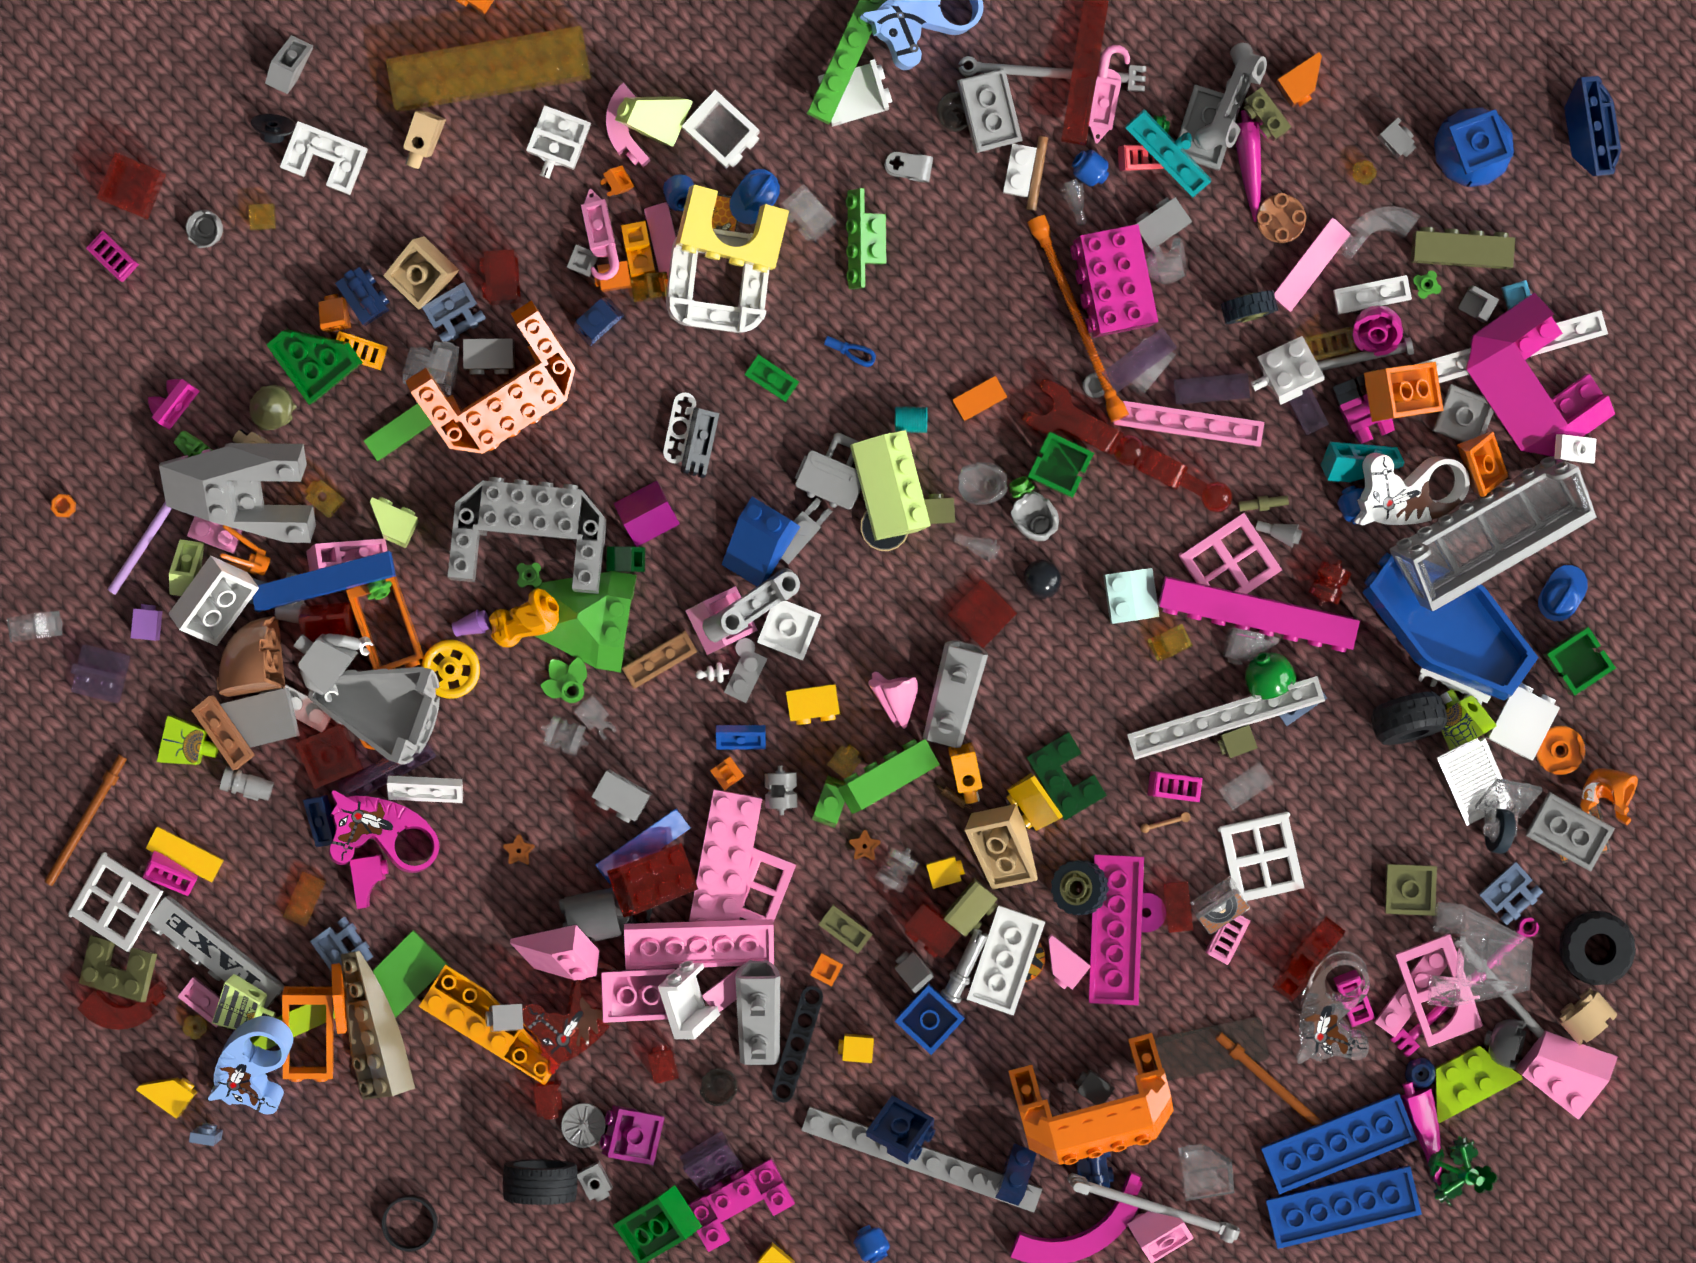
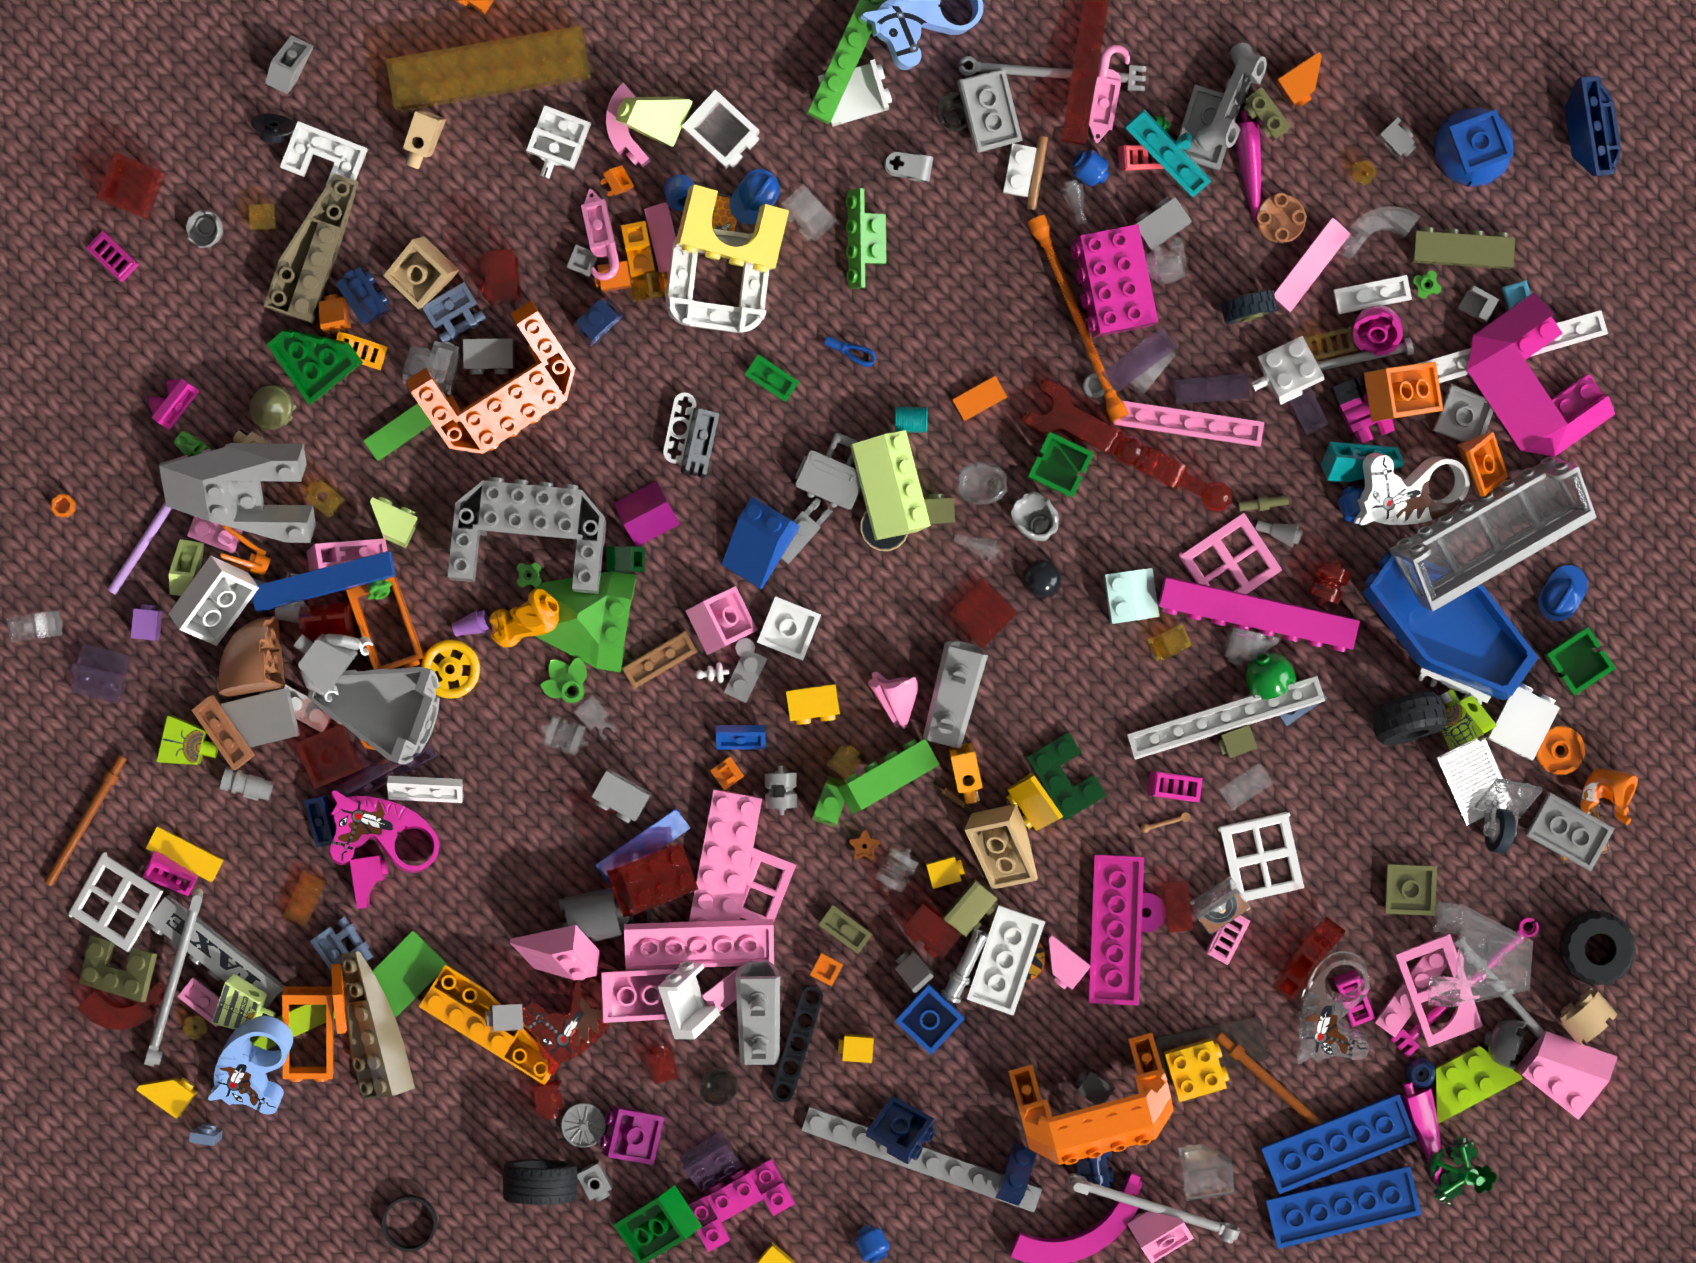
(153, 1054): none -> light grey hinge
(311, 254): none -> dark tan wedge
(512, 848): dark orange plate -> none
(752, 605): light grey plate -> none
(1021, 486): bright green plate -> none
(1093, 883): black wheel -> none
(1196, 1069): none -> yellow brick
(1505, 888): sand blue plate -> none
(1575, 448): white plate -> none

